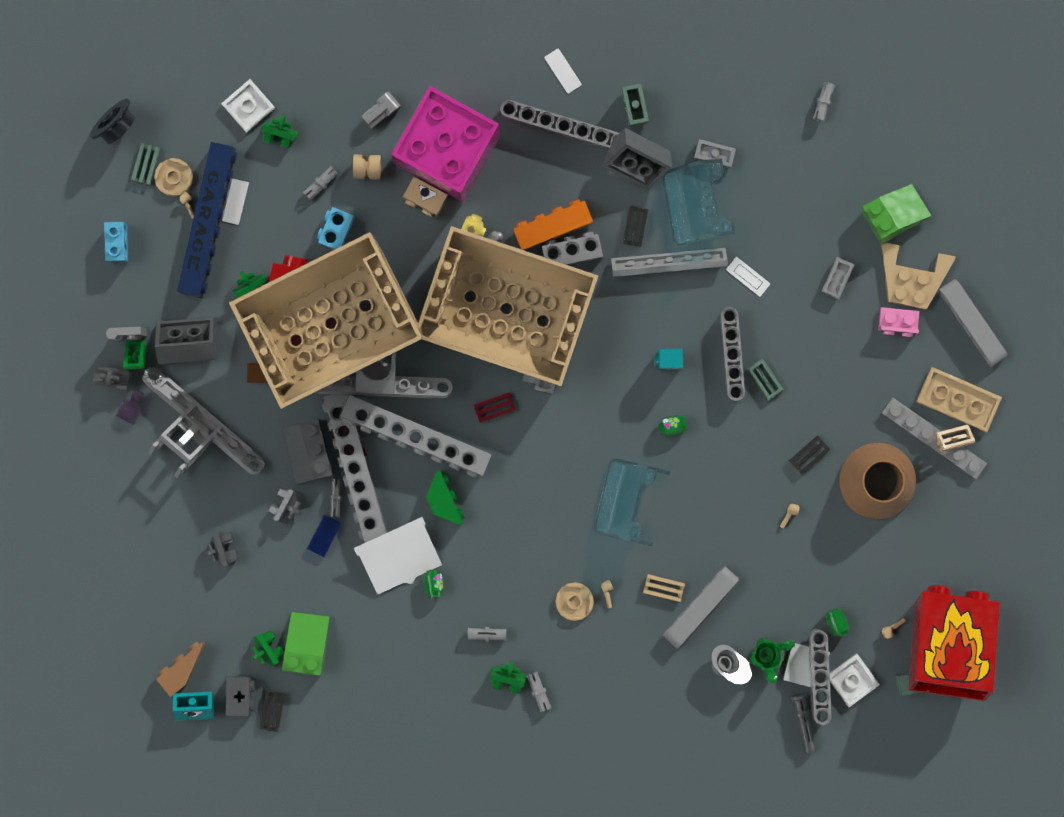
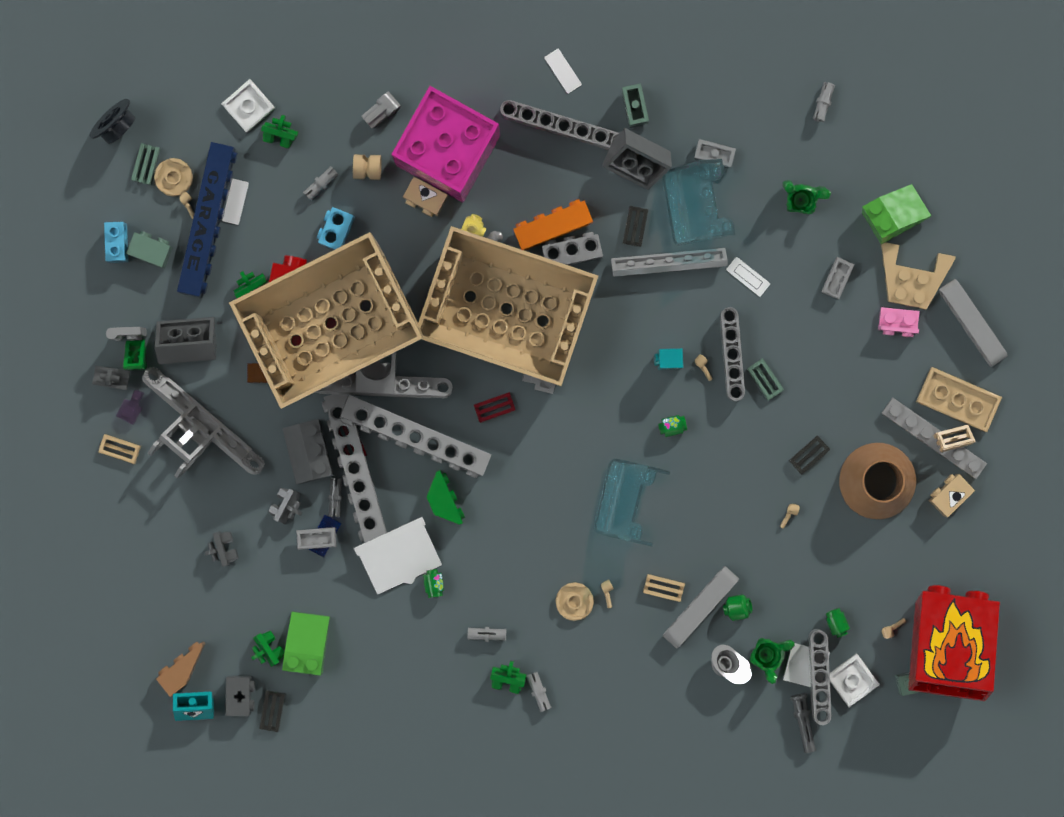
(135, 453): none -> tan tile
(149, 249): none -> sand green brick
(316, 538): none -> light grey plate
(700, 361): none -> tan hand
(738, 607): none -> green head
(808, 194): none -> green hair
(951, 494): none -> tan brick

